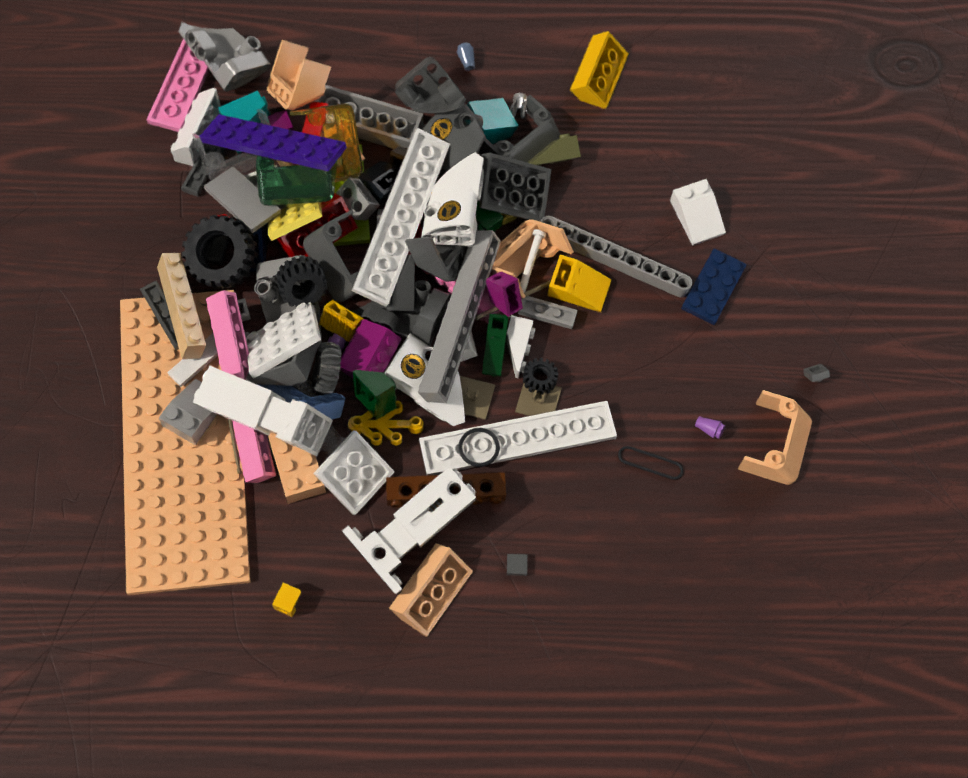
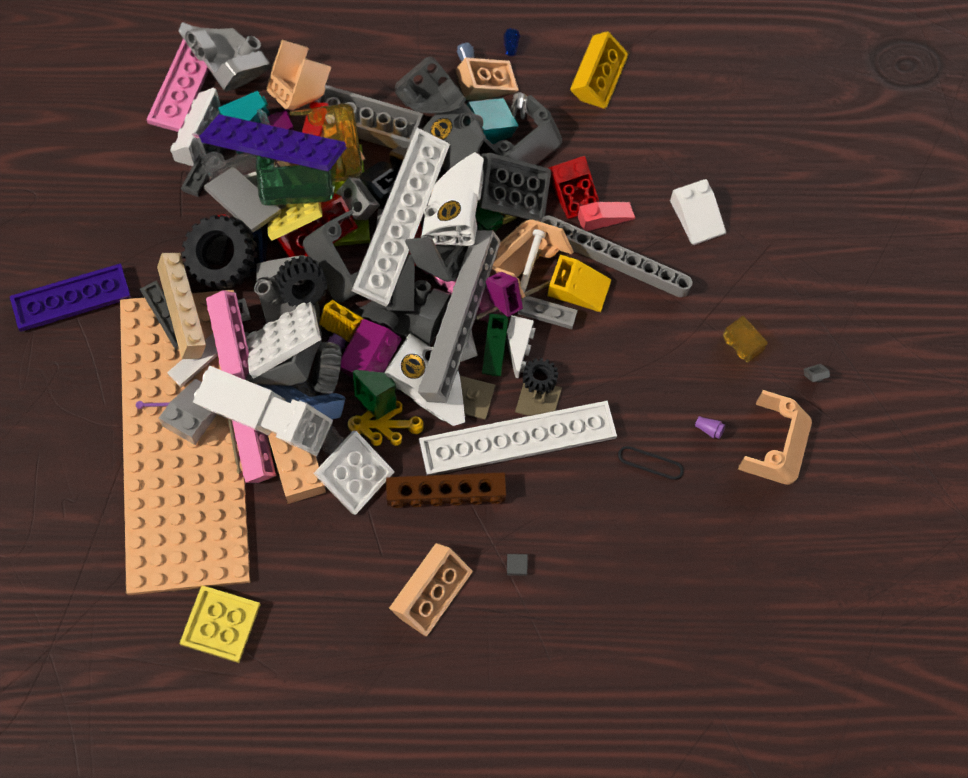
(70, 297): none -> dark purple plate
(140, 405): none -> medium lavender hinge
(220, 624): none -> light yellow plate
(286, 599): yellow panel -> none
(414, 524): white brick -> none
(474, 463): black tyre -> none
(485, 78): none -> light nougat slope
(511, 41): none -> clear blue cone
(558, 150): olive slope -> none
(573, 185): none -> red slope
(604, 214): none -> coral slope
(713, 286): dark blue plate -> none
(744, 339): none -> clear yellow brick

